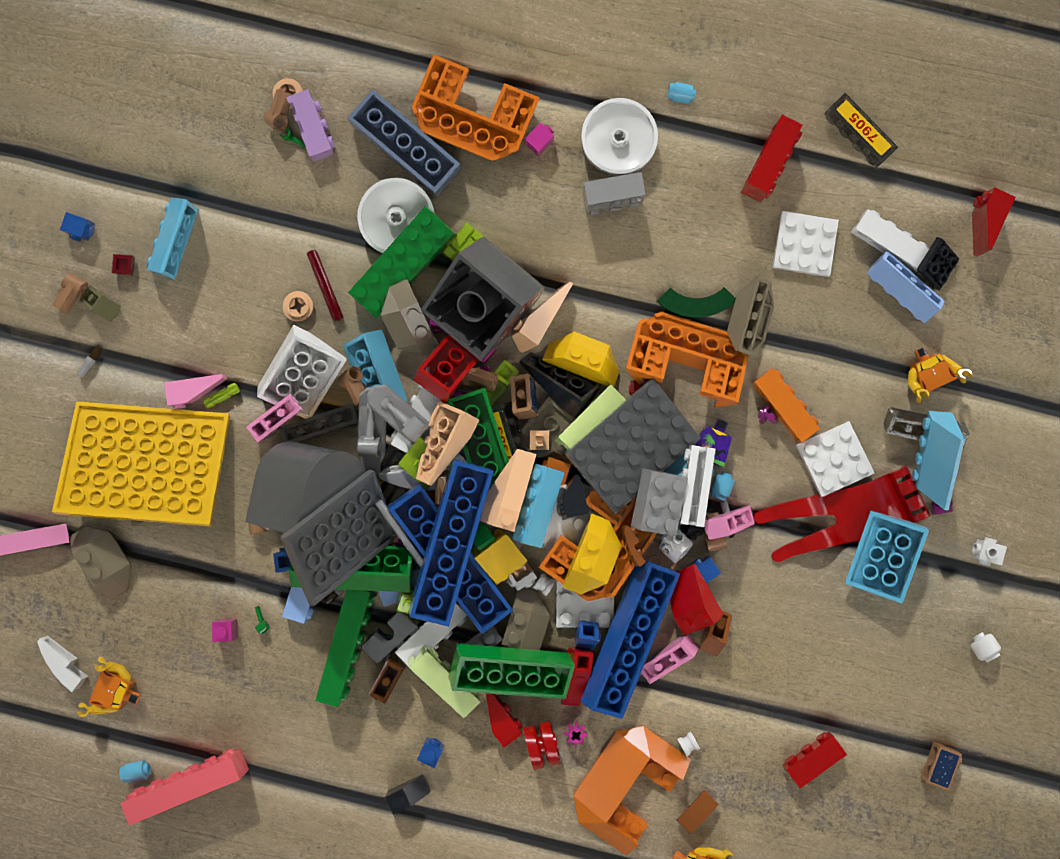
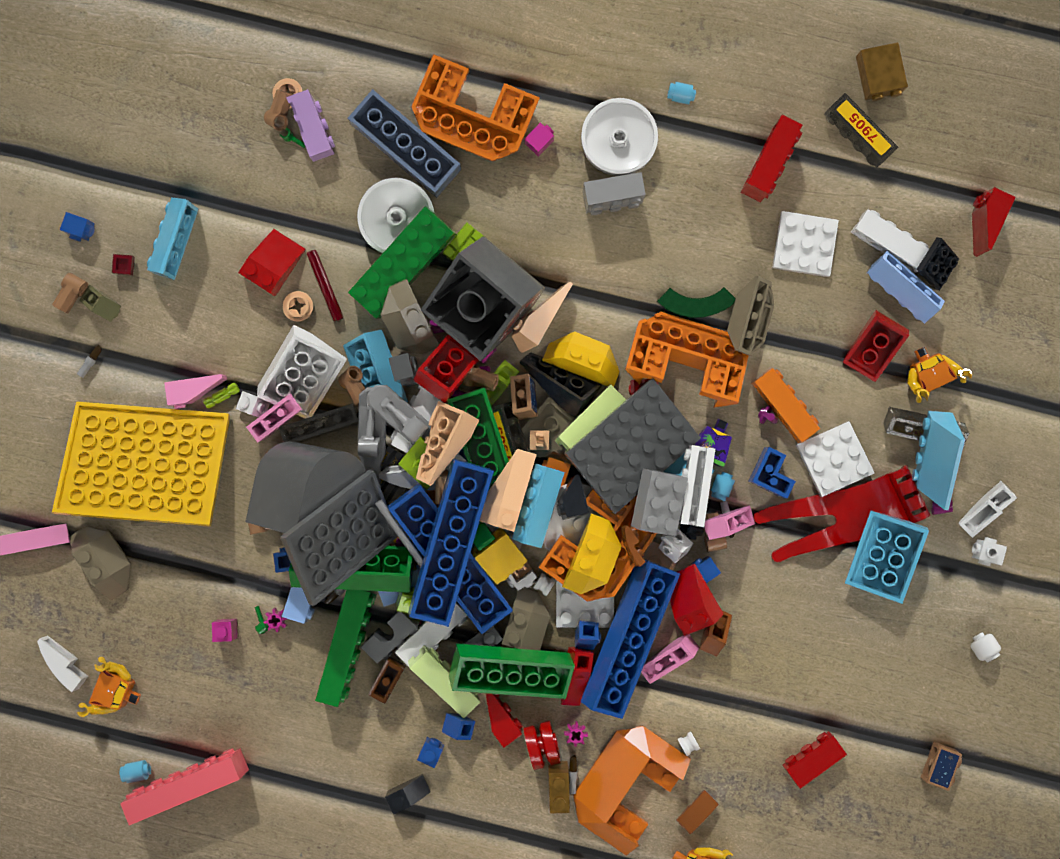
(252, 404): none -> white bracket
(272, 262): none -> red slope
(273, 624): none -> dark pink gear
(404, 369): none -> dark grey arch
(458, 727): none -> blue brick
(559, 788): none -> pearl gold brick
(573, 774): none -> piece
(766, 473): none -> blue brick
(876, 346): none -> red slope
(881, 71): none -> pearl gold brick
(987, 509): none -> white slope

